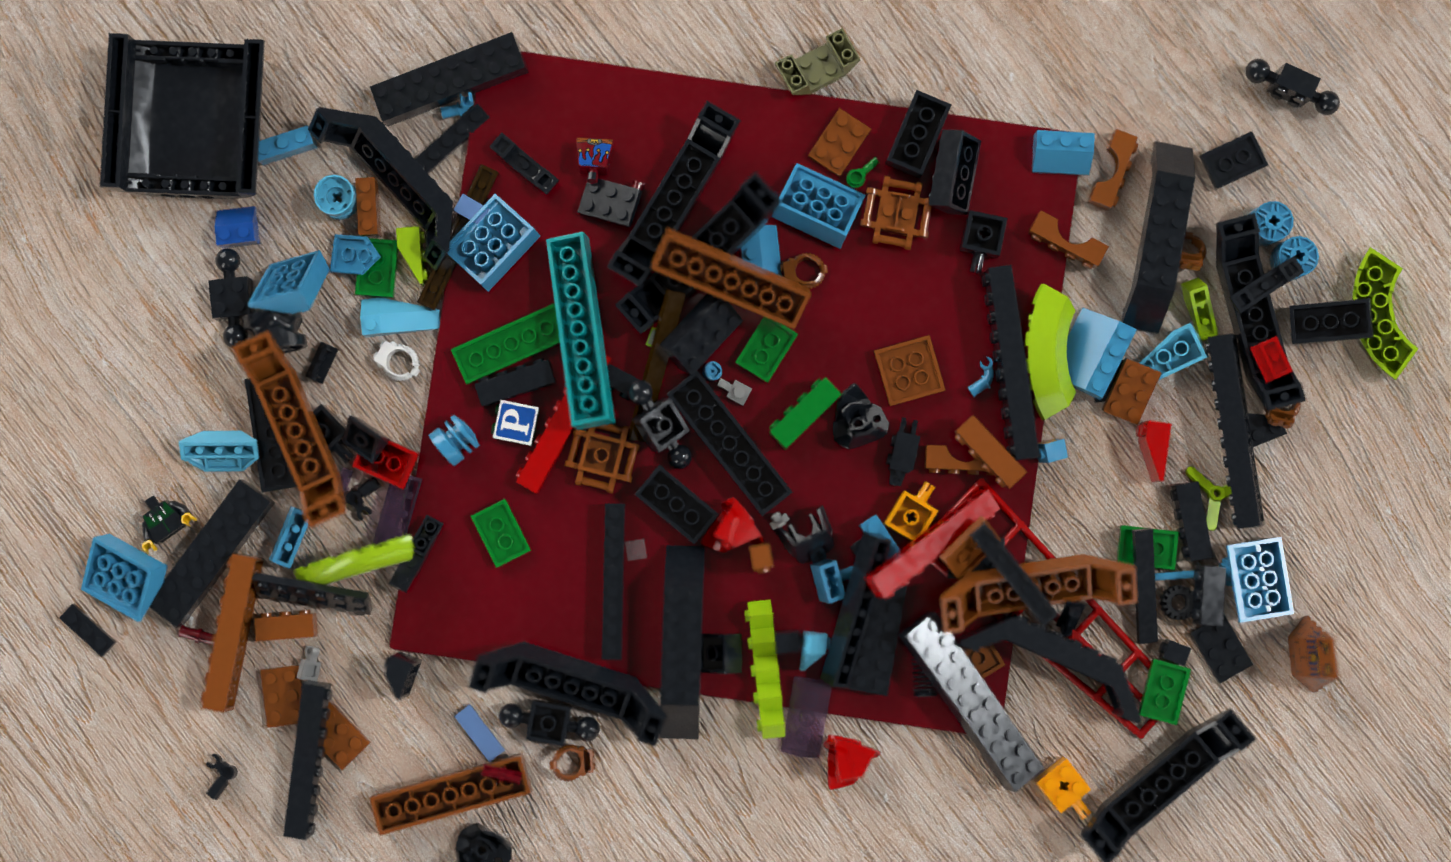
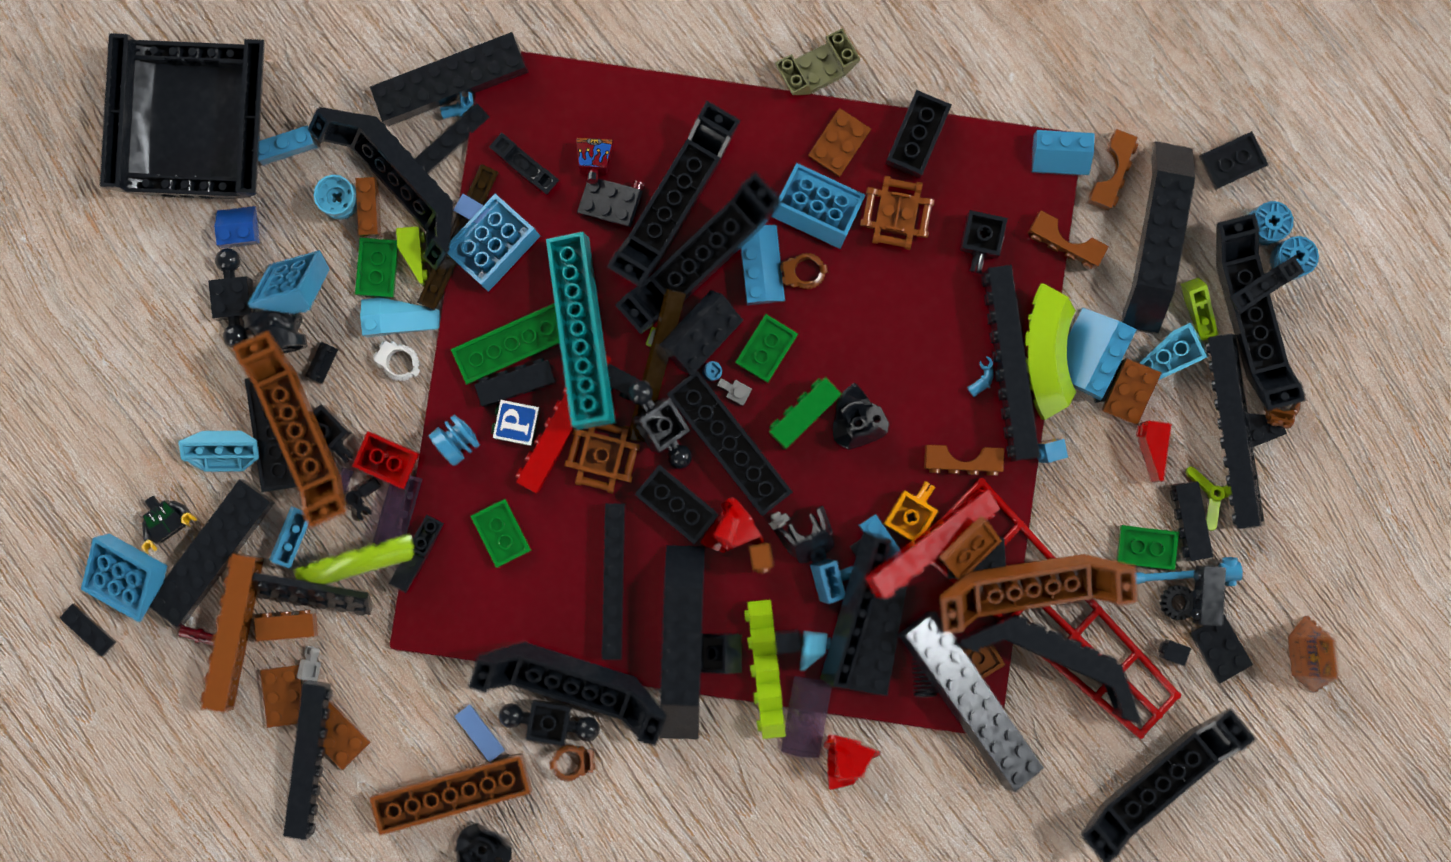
(226, 773): black bar -> none
(352, 254): dark azure tile -> none
(364, 439): black slope -> none
(401, 673): black slope -> none
(501, 774): dark red pin -> none
(636, 549): clear tile -> none
(730, 278): dark orange brick -> none
(856, 177): green plate -> none
(903, 453): black hinge -> none
(909, 370): dark orange plate -> none
(954, 172): black brick -> none
(990, 452): dark orange brick -> none
(1014, 574): black tile -> none
(1069, 617): black hinge -> none
(1073, 791): light orange brick -> none
(1146, 591): black tile -> none
(1164, 691): green plate -> none
(1193, 261): dark orange piece -> none
(1259, 579): dark azure slope -> none
(1271, 359): red plate -> none
(1293, 86): black brick -> none
(1331, 321): black brick -> none
(1377, 281): lime brick -> none

